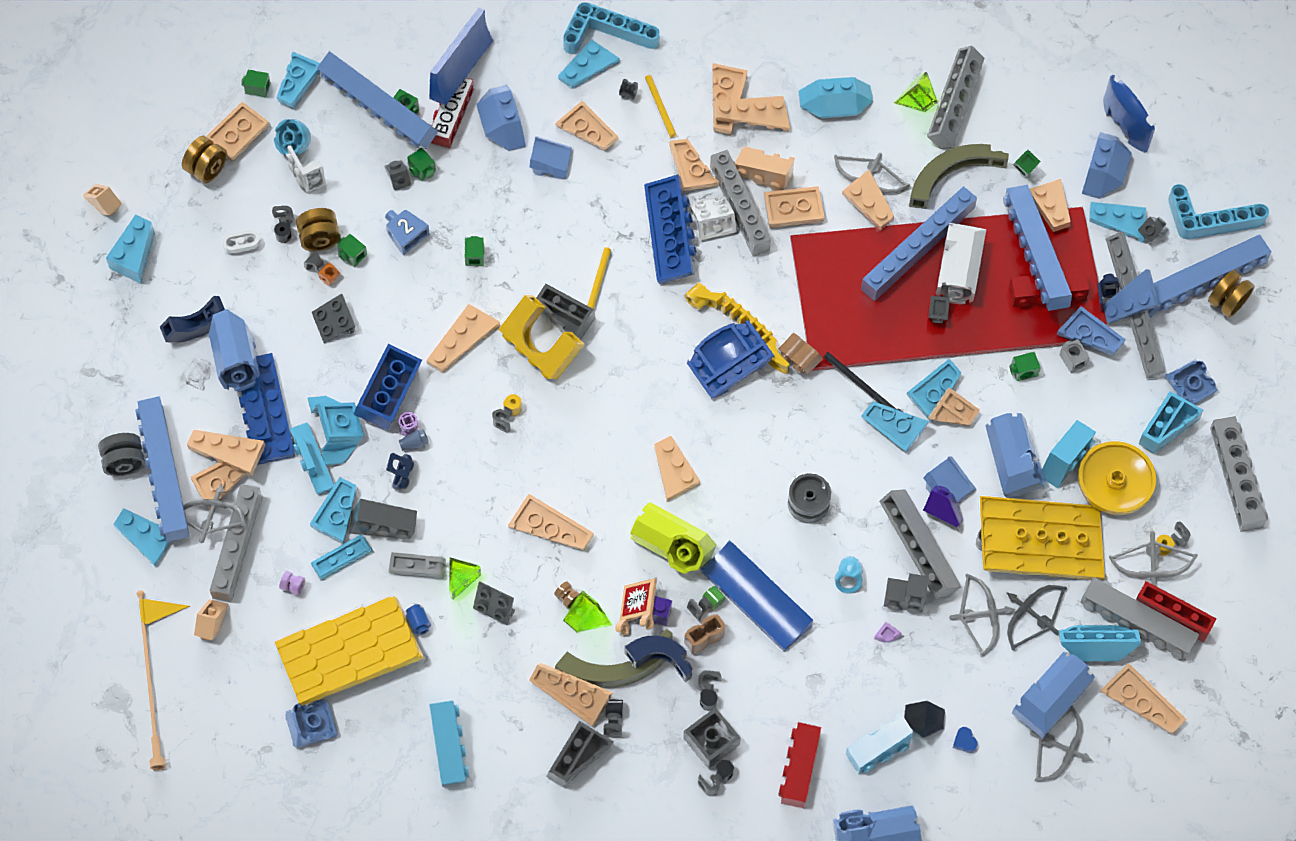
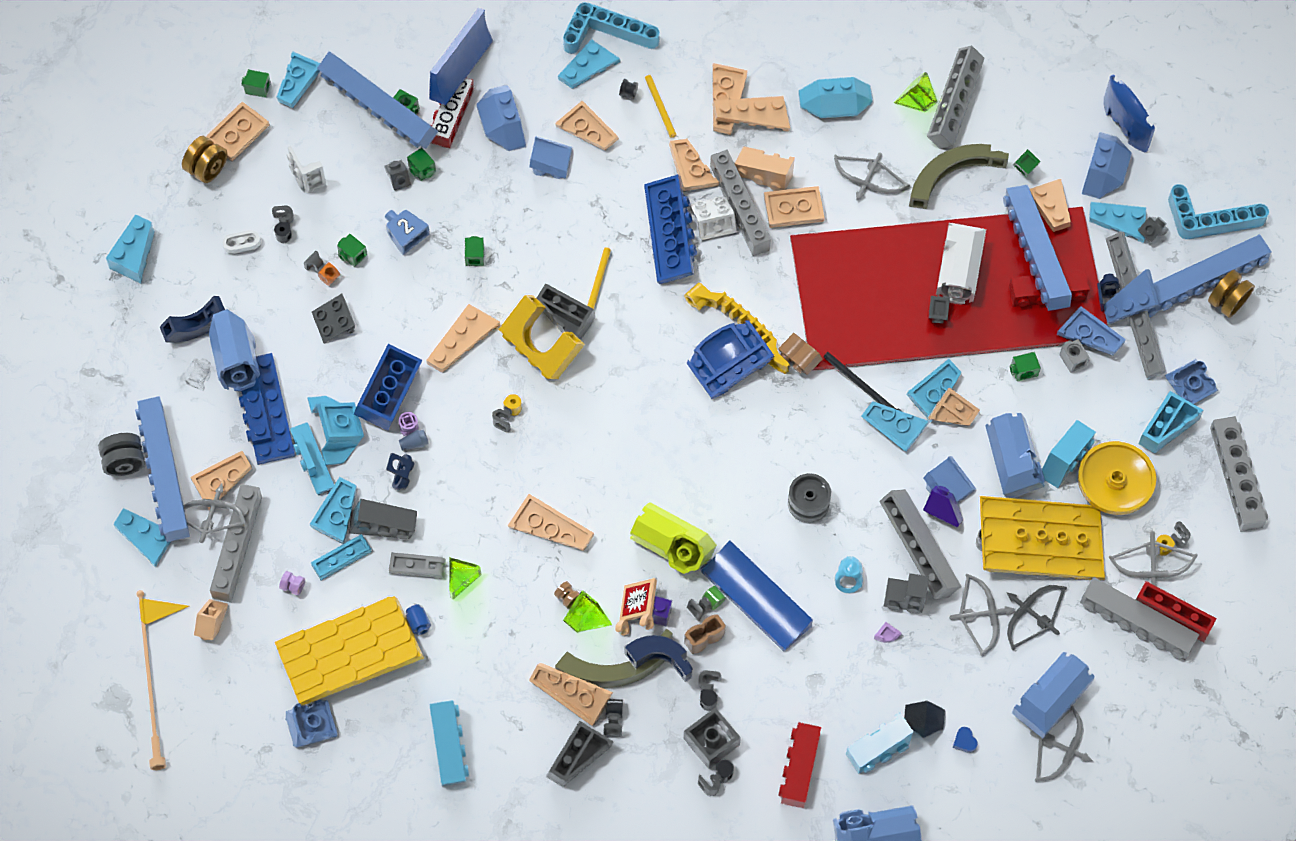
(103, 199): light nougat slope -> none
(233, 450): light nougat wing -> none
(294, 134): medium azure cylinder -> none
(318, 229): pearl gold wheel -> none
(493, 603): dark grey hinge -> none
(674, 469): light nougat wing -> none
(869, 200): light nougat wing -> none
(918, 243): medium blue brick -> none
(1099, 642): medium azure wedge -> none
(1141, 697): light nougat wing -> none

